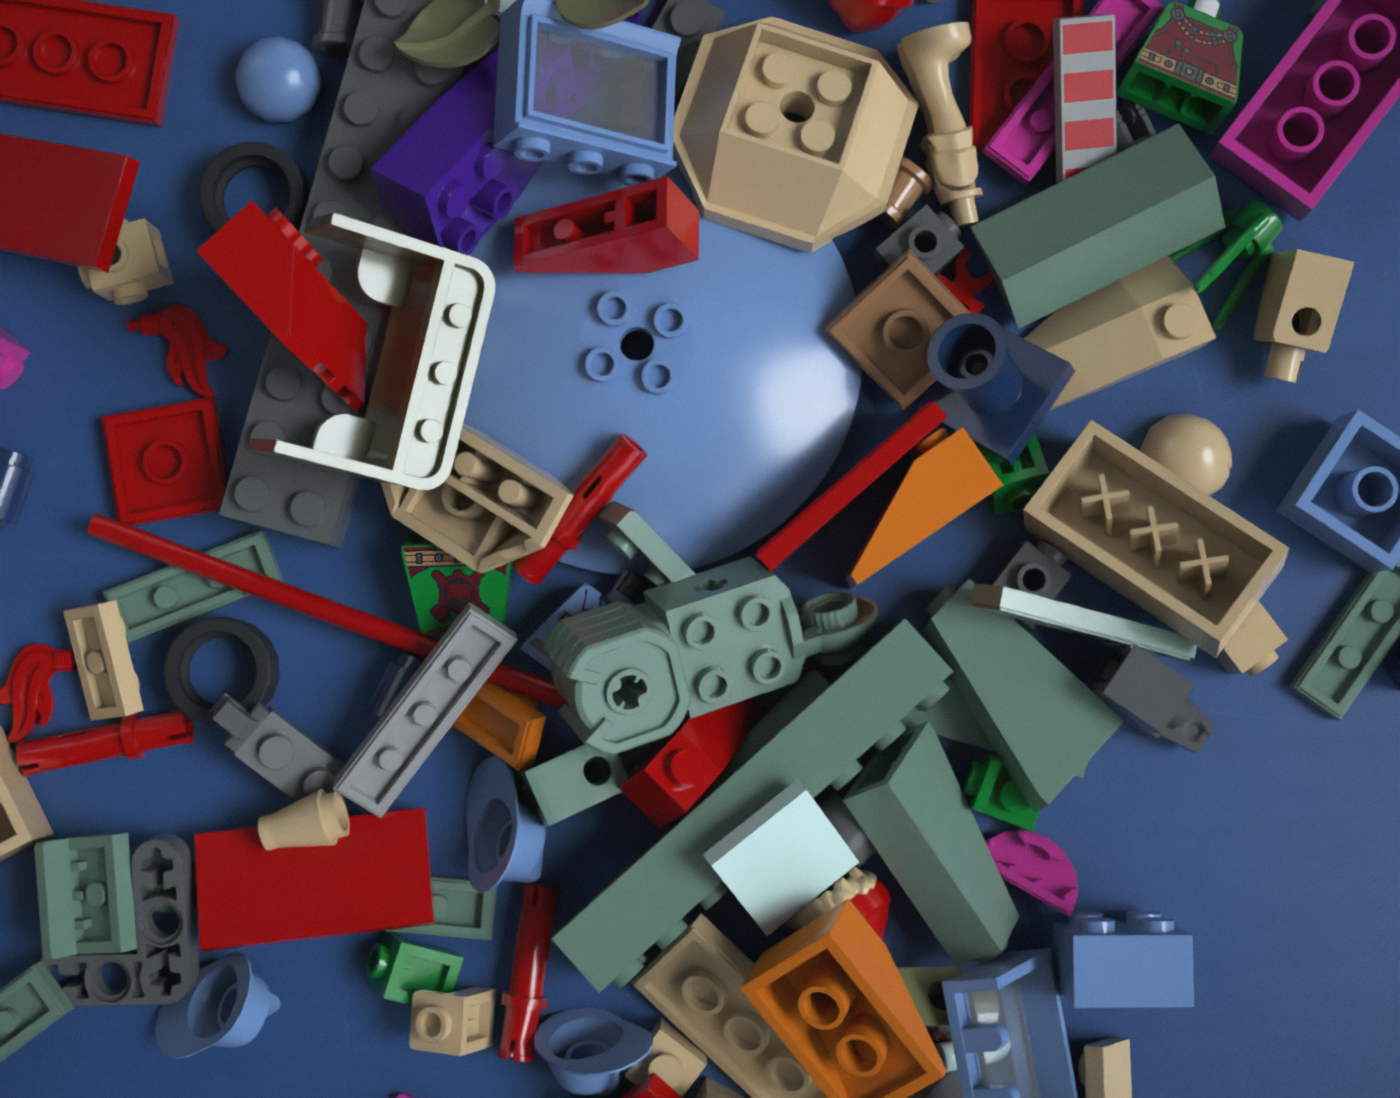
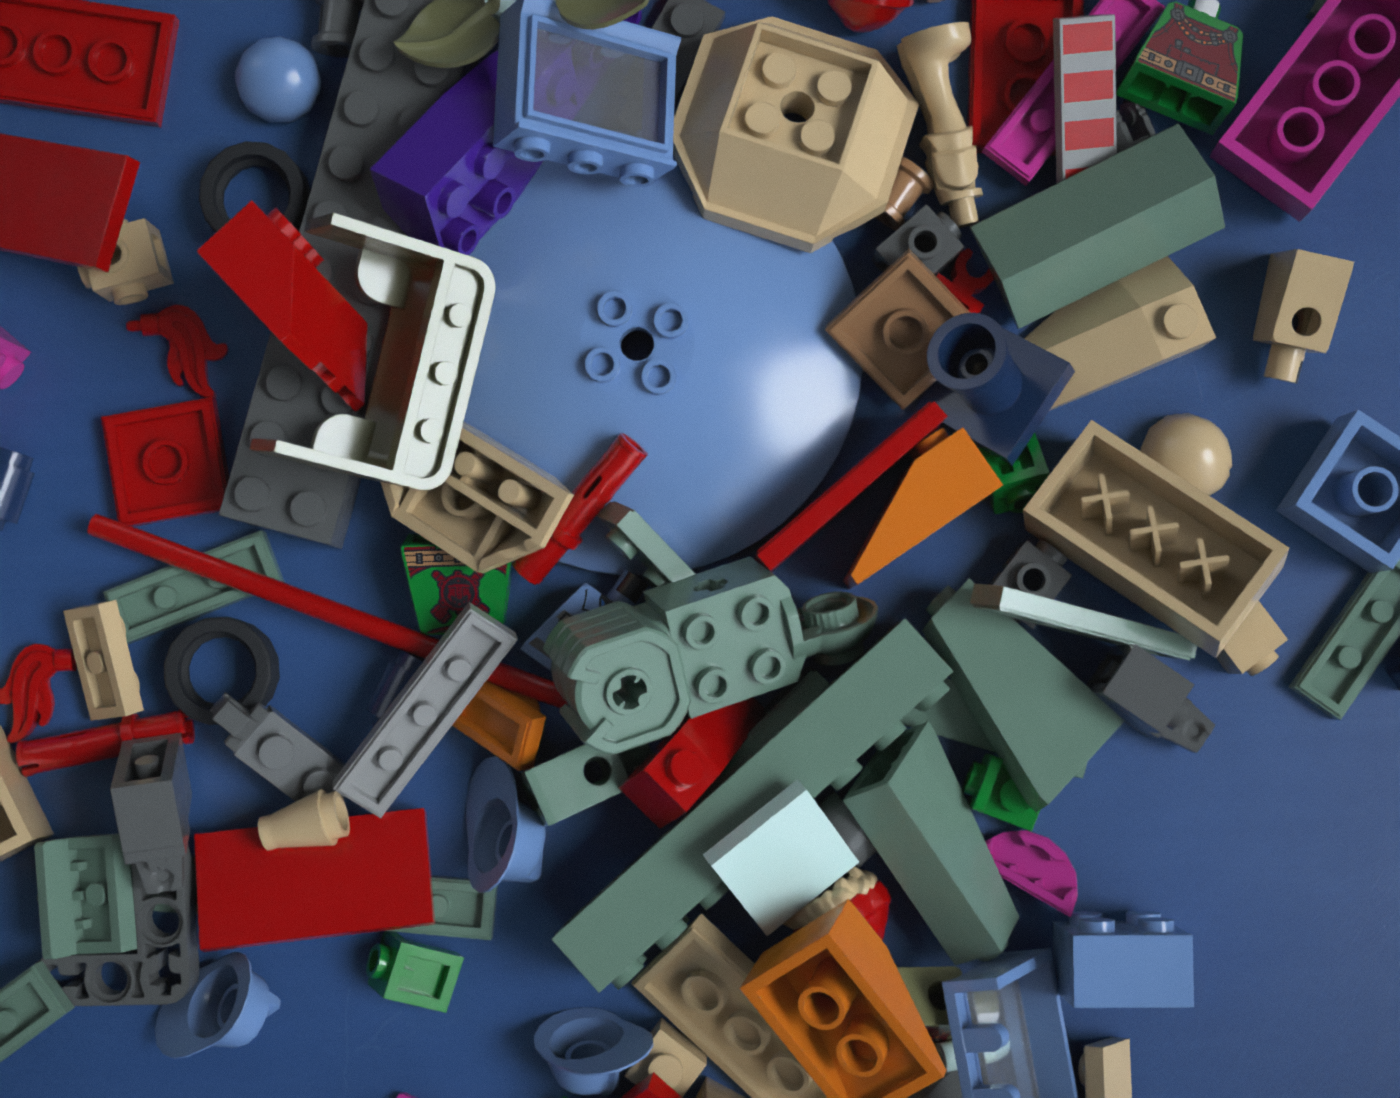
(153, 809): none -> dark grey hinge
(452, 1021): tan bracket -> none
(528, 973): red pin -> none
(613, 232): red slope -> none
(1246, 235): green plant -> none

